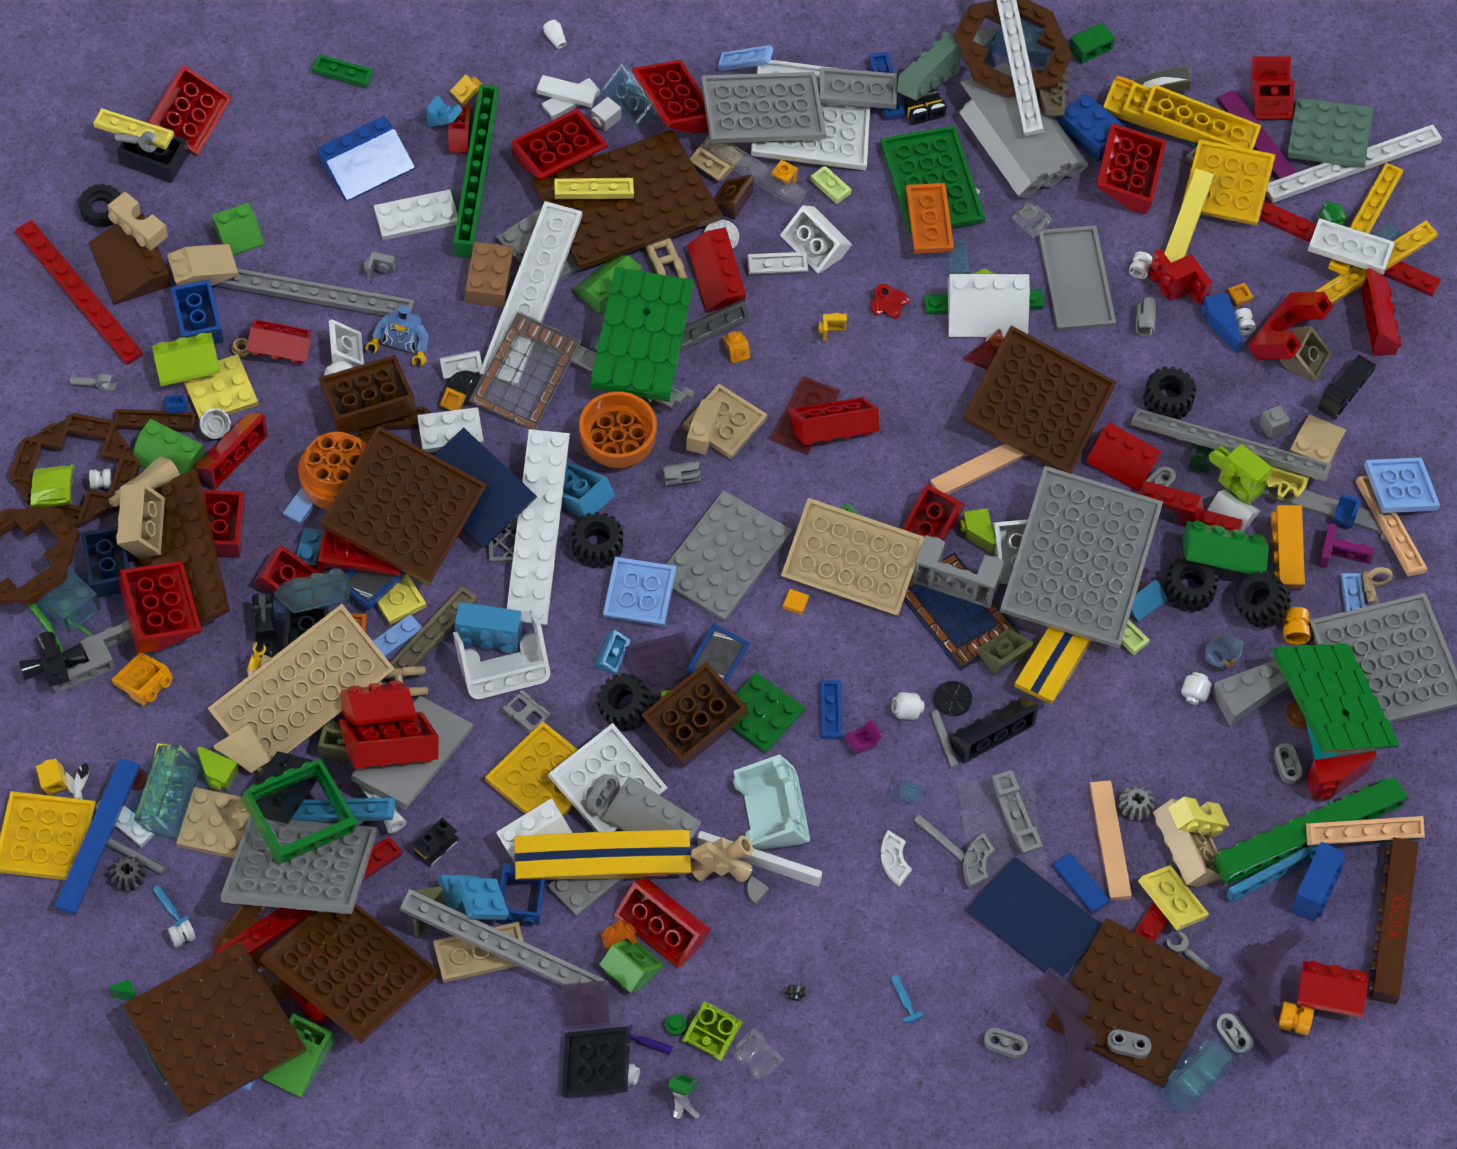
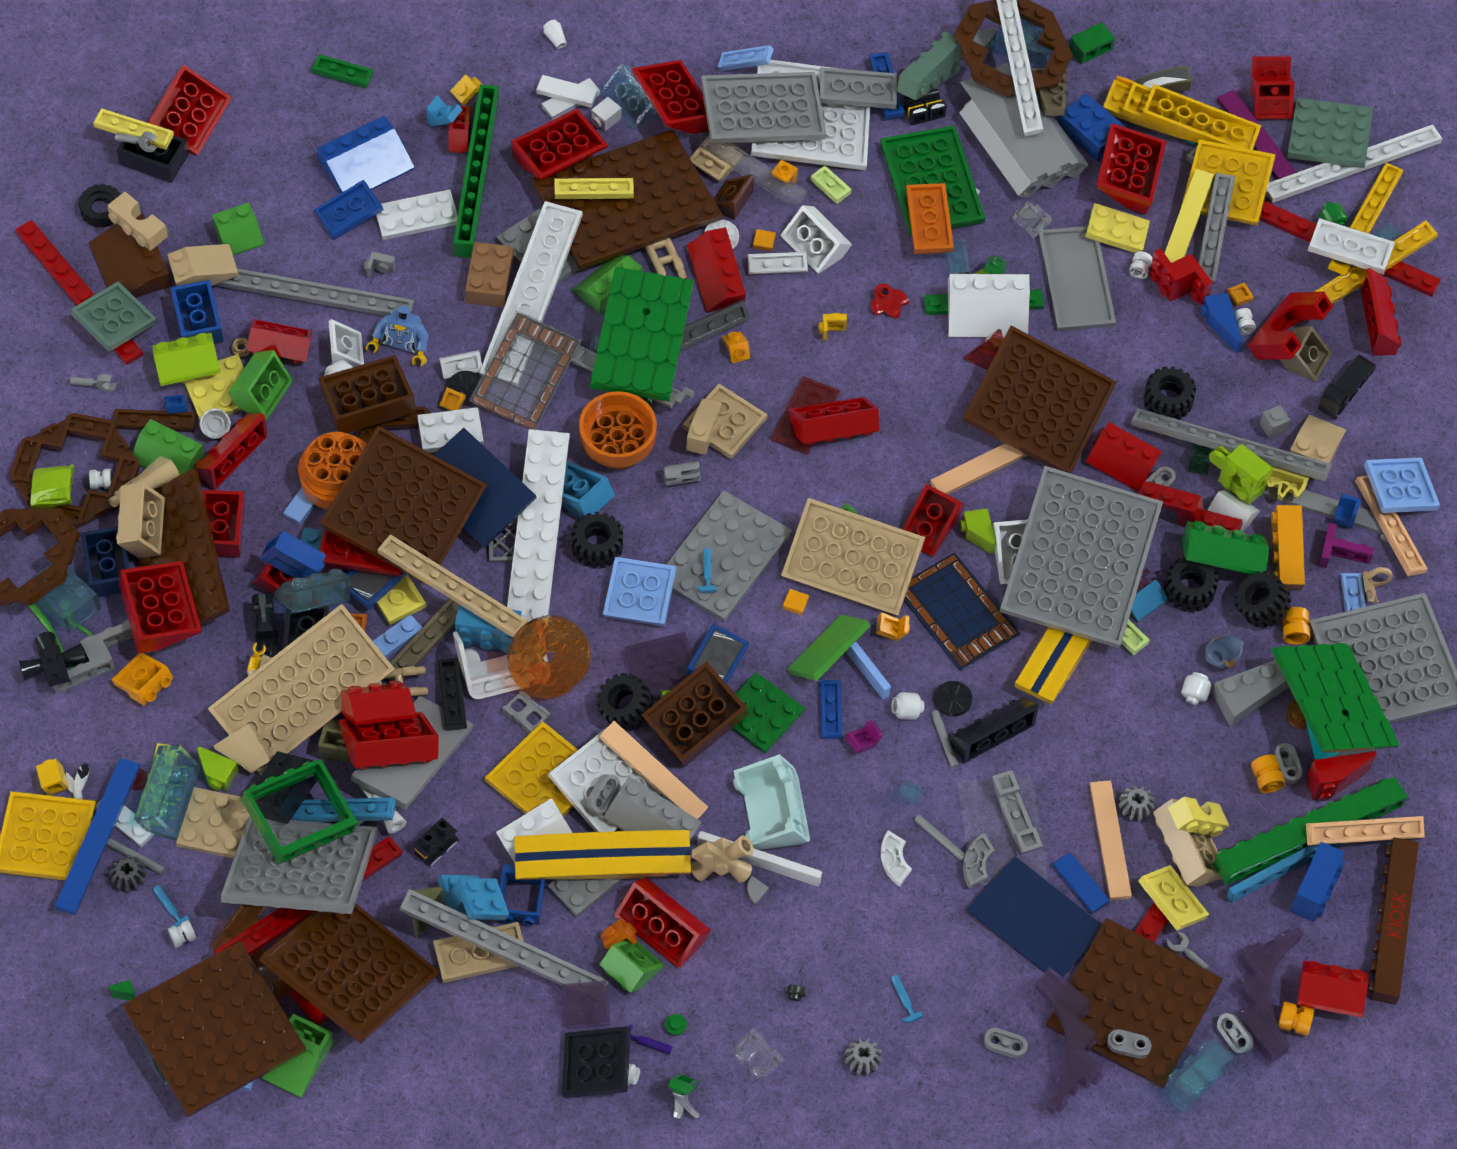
(113, 316): none -> sand green plate
(261, 384): none -> bright green slope
(292, 556): none -> blue window
(348, 209): none -> blue tile
(451, 586): none -> tan plate
(452, 694): none -> black tile
(532, 644): none -> clear orange plate
(612, 652): dark azure slope -> none
(652, 770): none -> light nougat tile
(707, 573): none -> dark azure piece
(712, 1030): lime slope -> none
(764, 240): none -> light orange tile
(828, 647): none -> bright green tile
(865, 1063): none -> light grey gear
(869, 670): none -> light blue tile
(892, 627): none -> light orange bracket
(960, 583): light grey plate -> none
(995, 265): none -> green plate
(1004, 650): olive slope -> none
(1117, 228): none -> light yellow plate
(1146, 317): light grey arm -> none
(1216, 224): none -> light grey tile
(1268, 774): none -> light orange wheel

